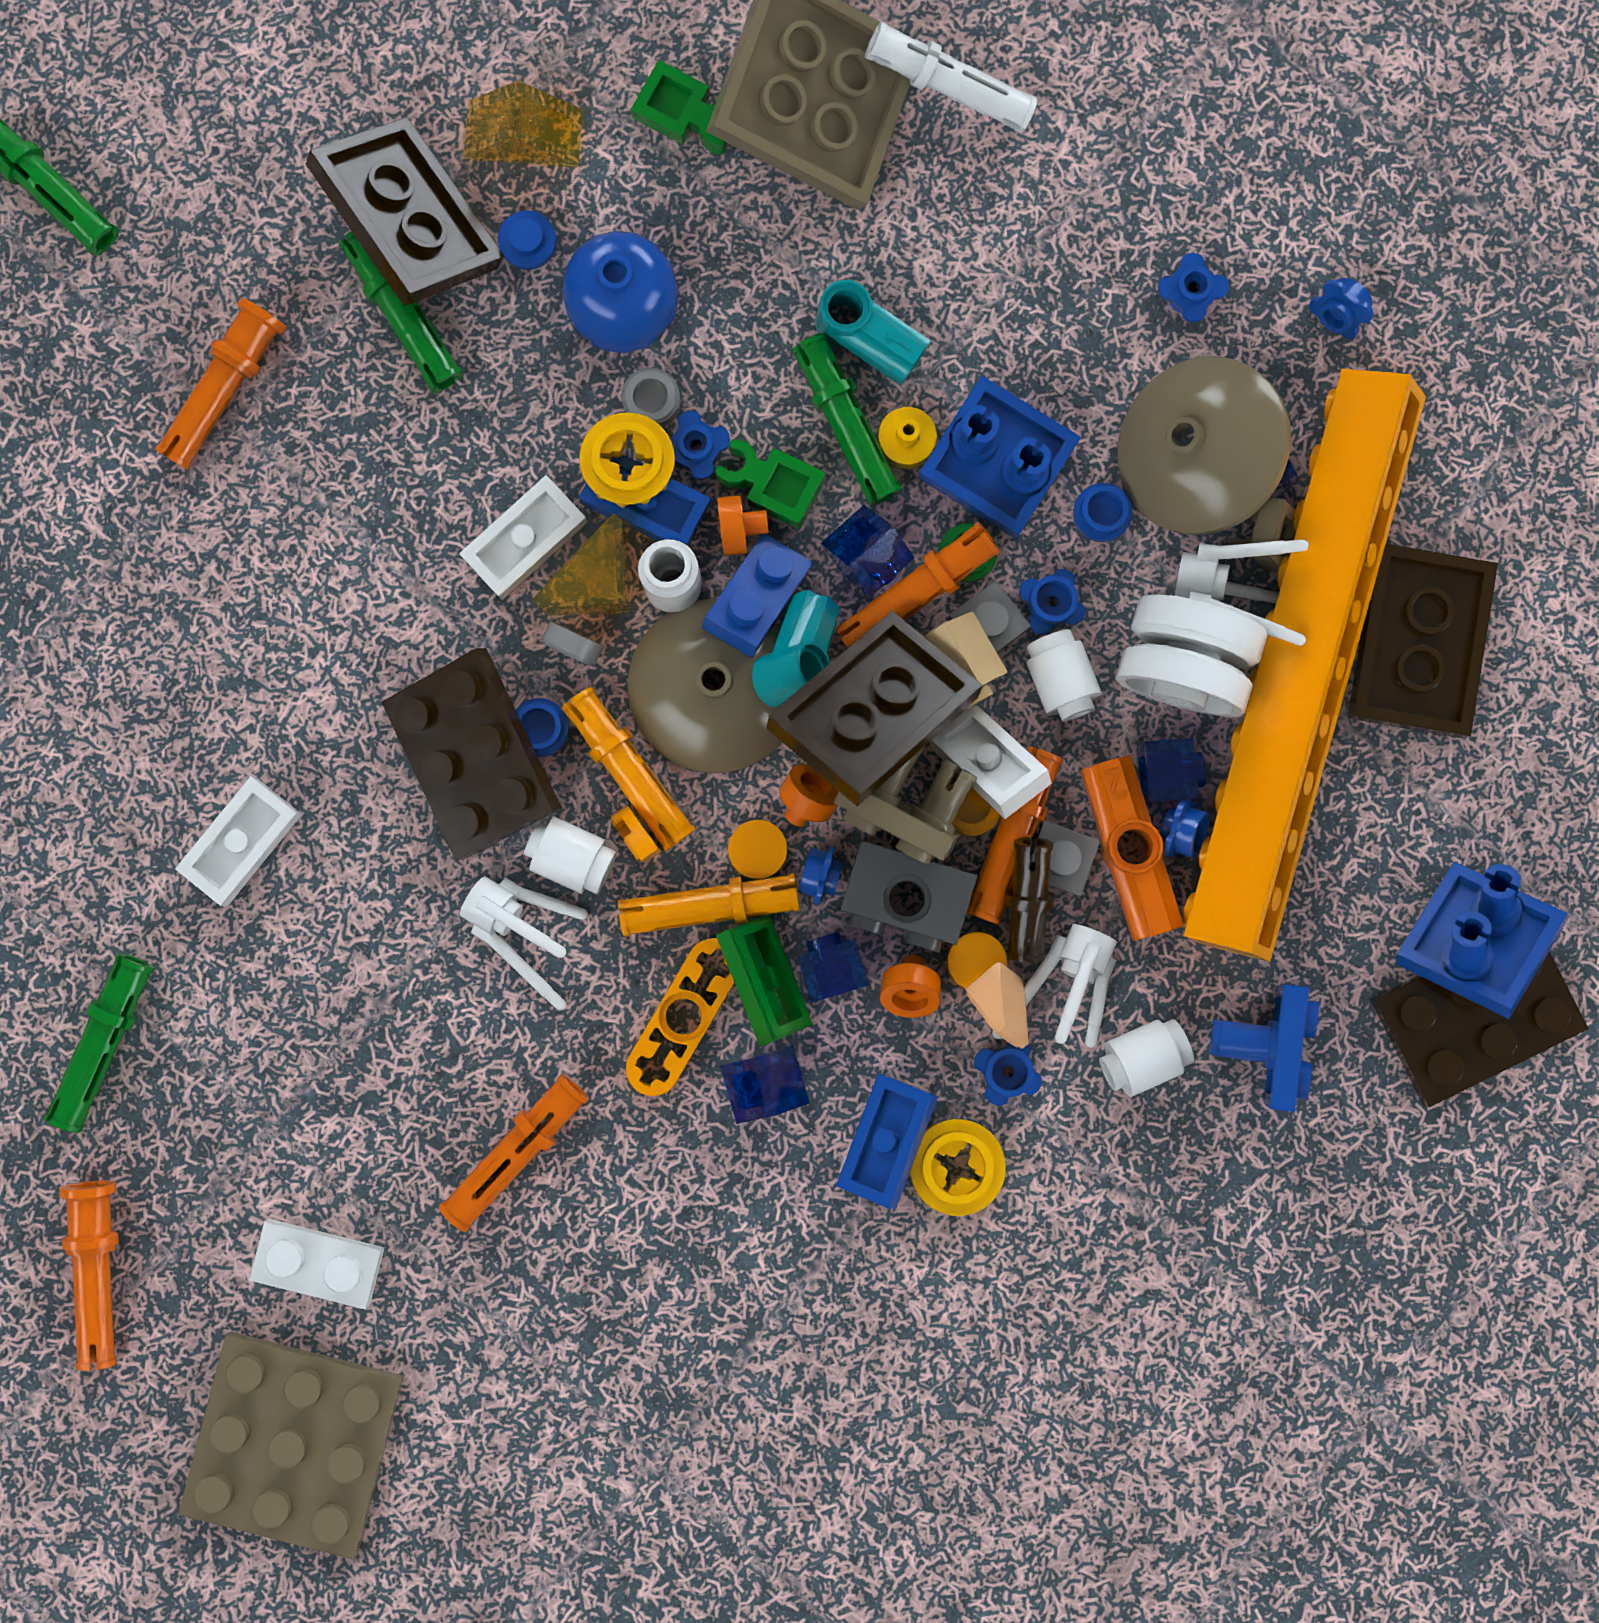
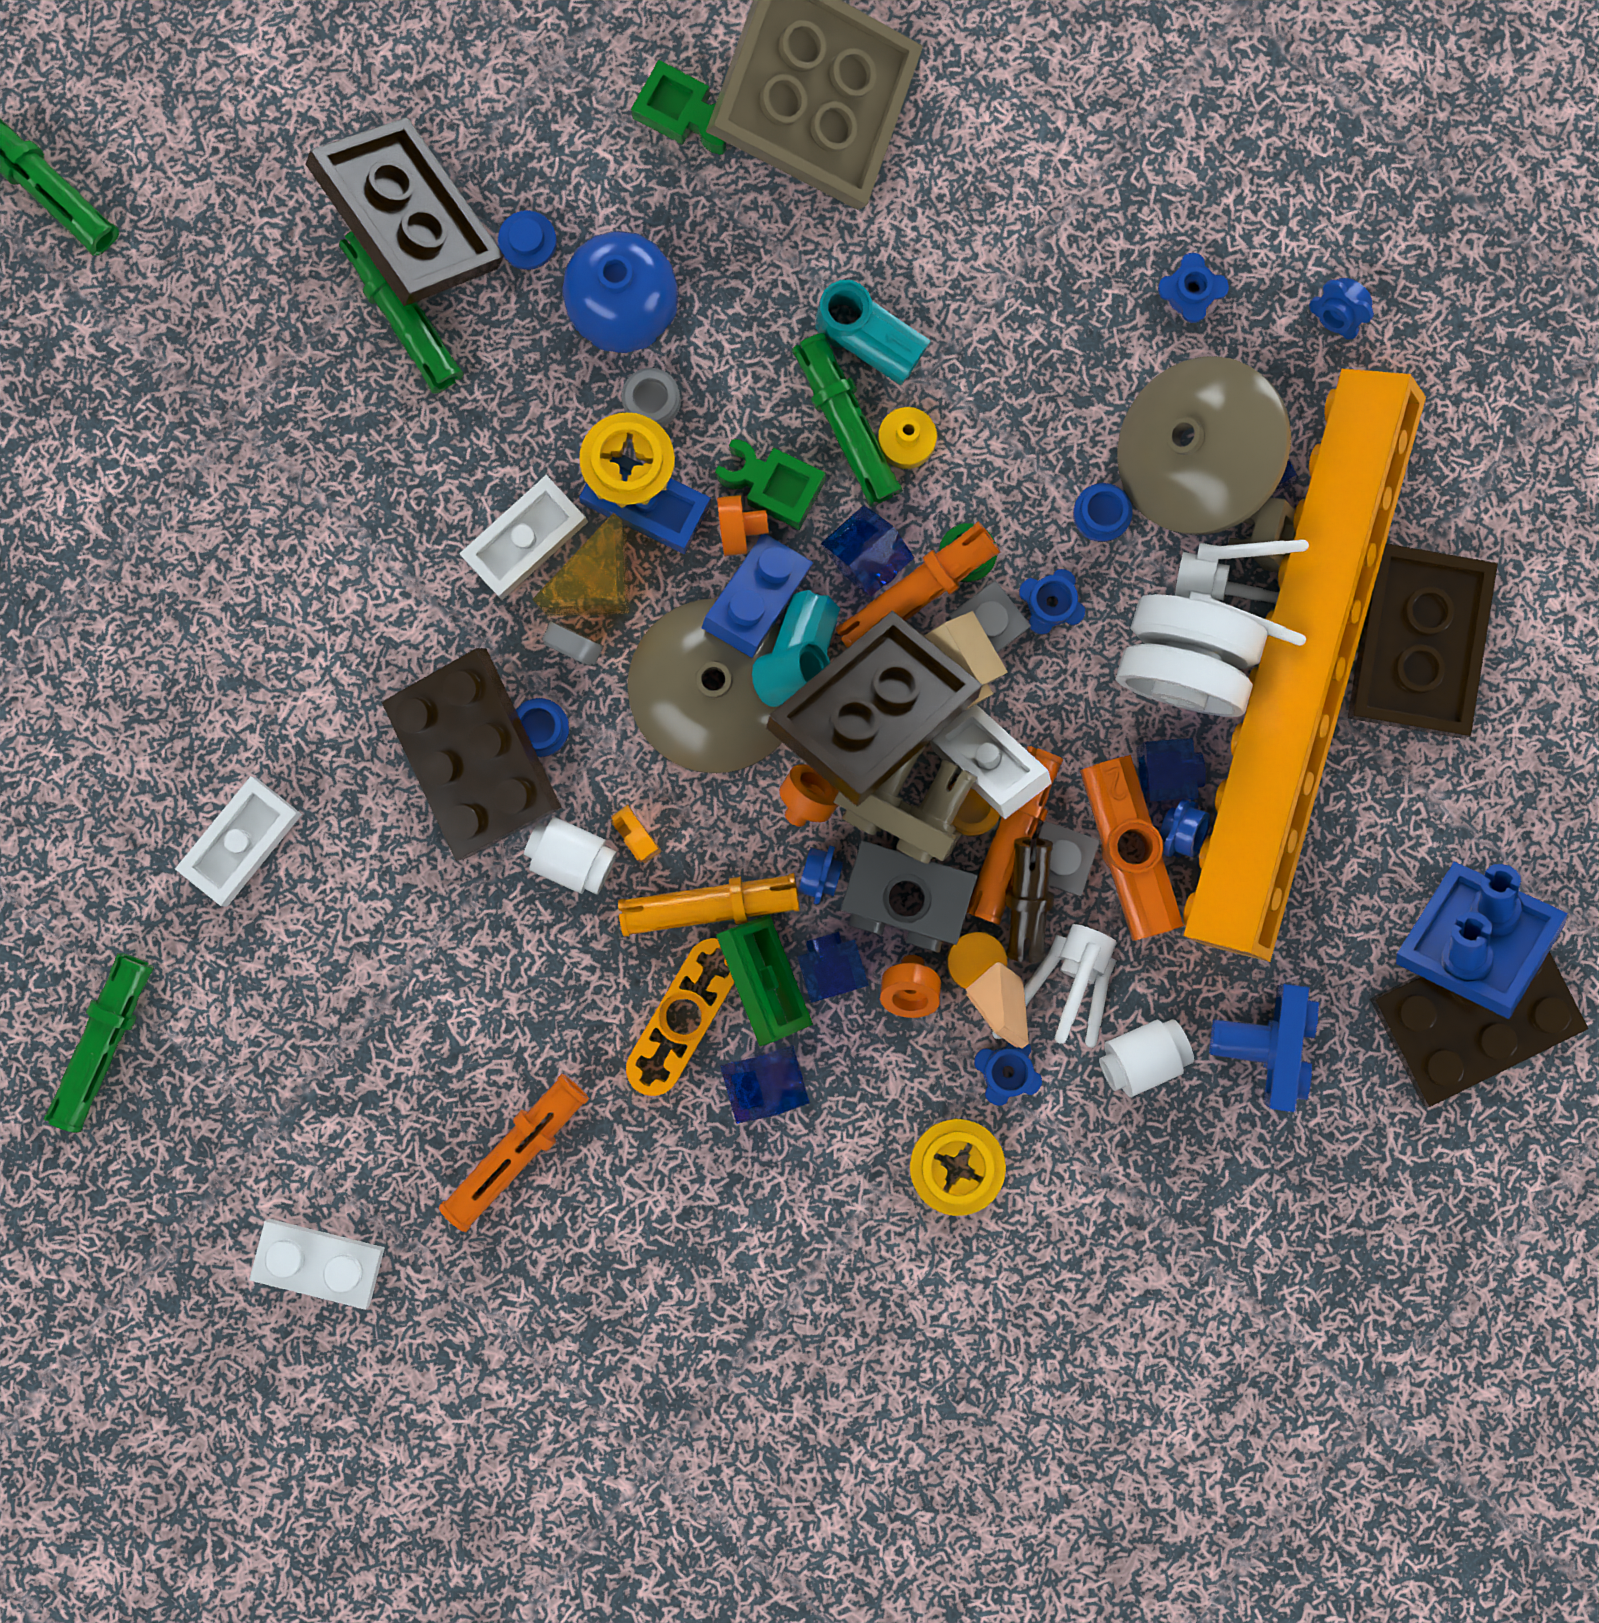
(90, 1244): orange pin -> none
(233, 360): orange pin -> none
(291, 1445): dark tan plate -> none
(495, 909): white plant -> none
(523, 127): clear yellow slope -> none
(632, 774): light orange pin -> none
(665, 560): white brick -> none
(713, 441): blue plate -> none
(757, 849): light orange tile -> none
(887, 1141): blue plate -> none
(940, 72): white pin -> none
(999, 457): blue plate -> none
(1063, 675): white brick -> none

